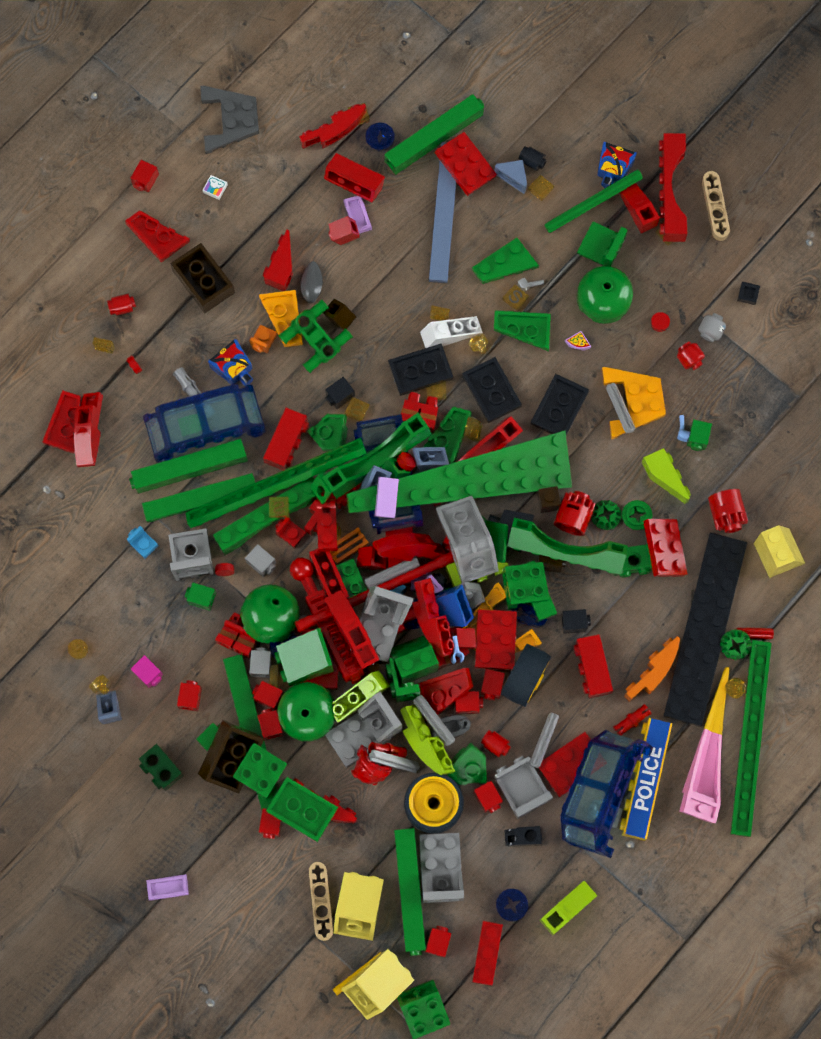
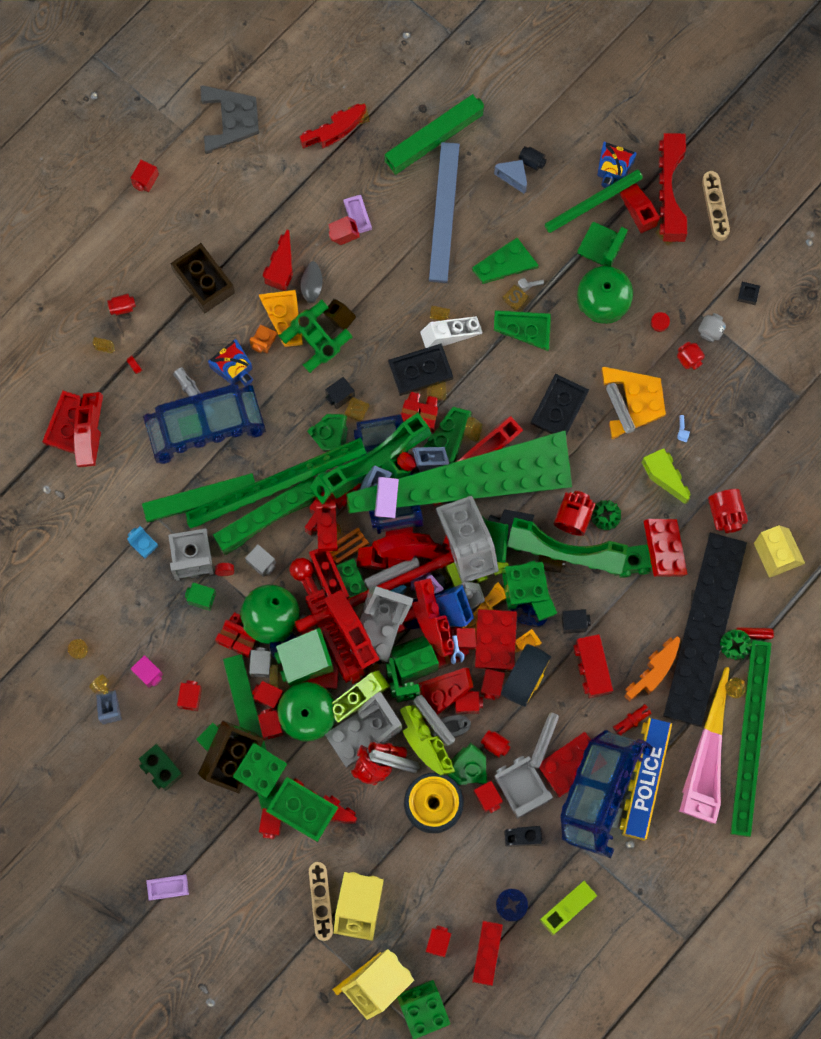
(156, 237): red wing -> none
(188, 466): green brick -> none
(215, 187): tile -> none
(278, 507): clear yellow tile -> none
(286, 439): red brick -> none
(289, 532): red bracket -> none
(354, 177): red brick -> none
(374, 131): clear blue gear -> none
(410, 891): green brick -> none
(441, 868): light grey bracket -> none
(465, 163): red plate -> none
(478, 343): clear yellow tile -> none
(491, 389): black plate -> none
(541, 187): clear yellow tile -> none
(548, 499): dark brown brick -> none
(578, 342): tile -> none
(641, 508): green gear -> none
(699, 435): green brick -> none

